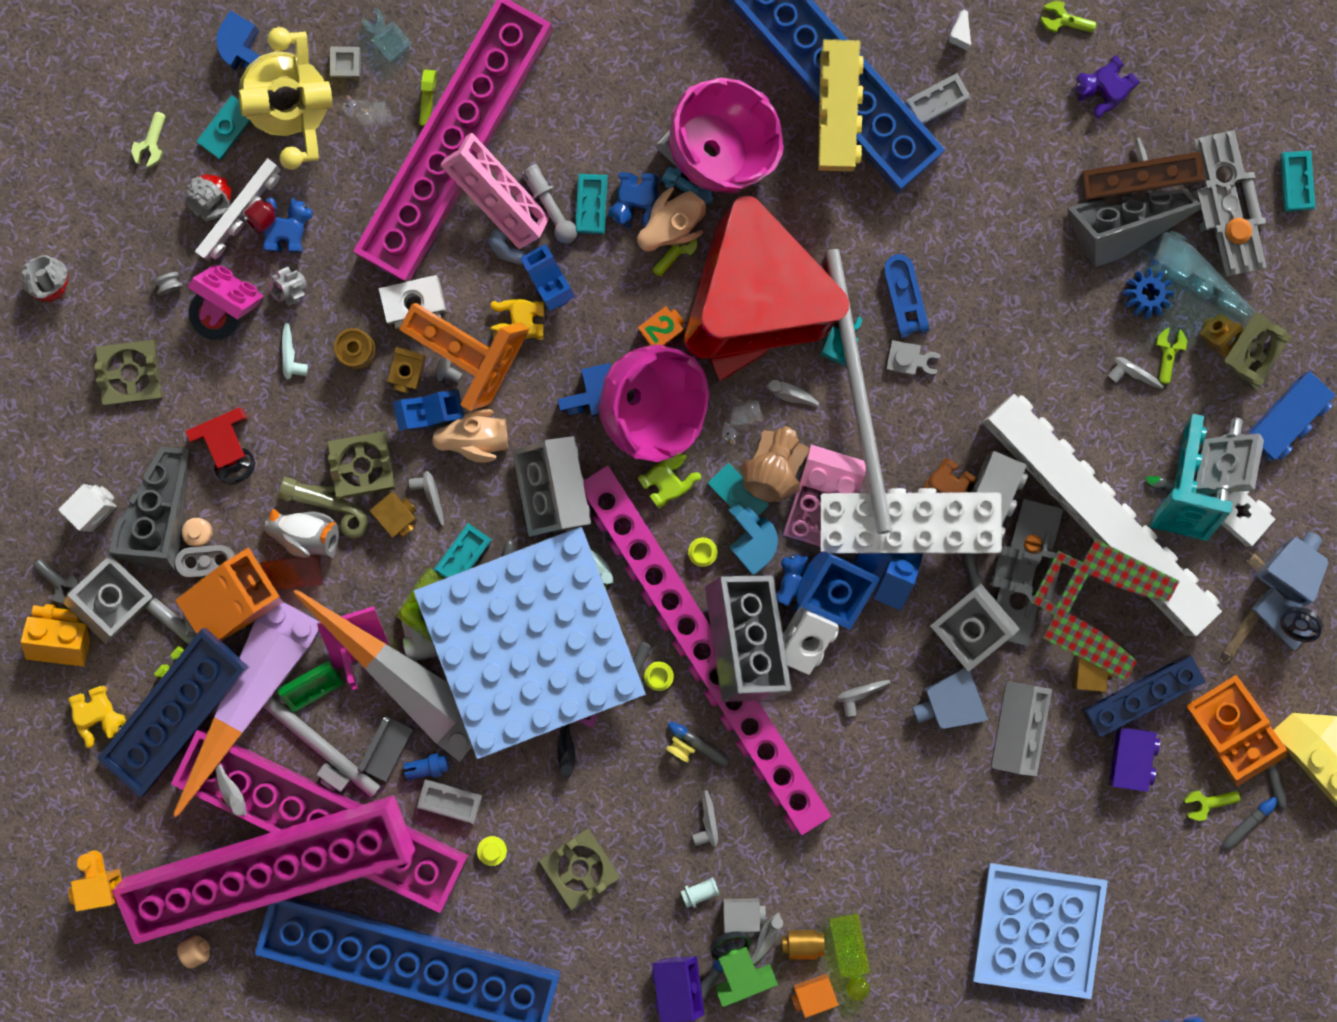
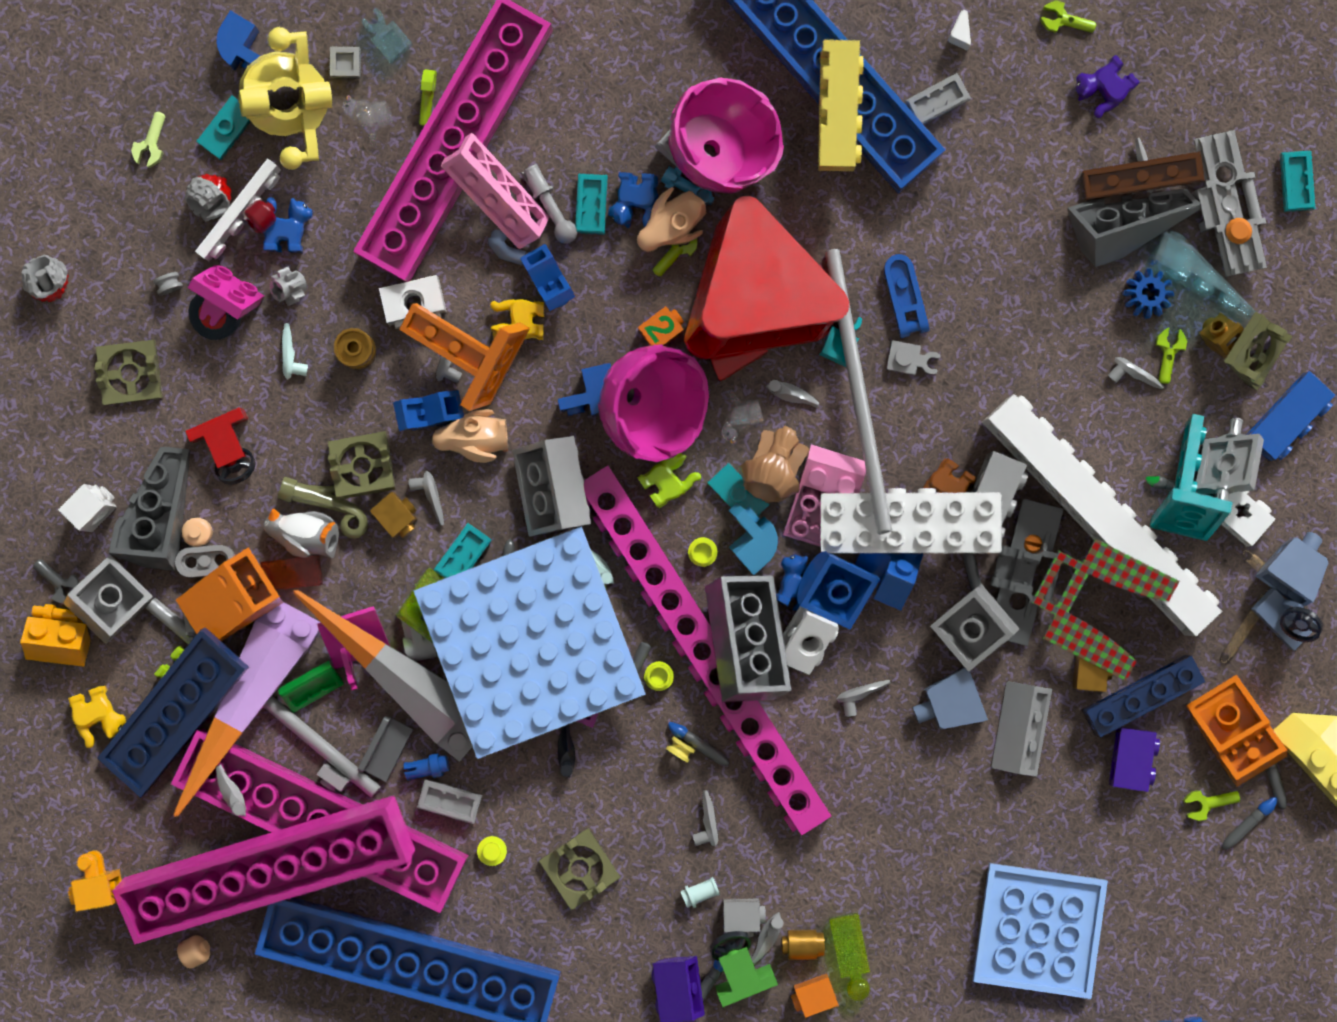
(415, 361): pearl gold brick -> none

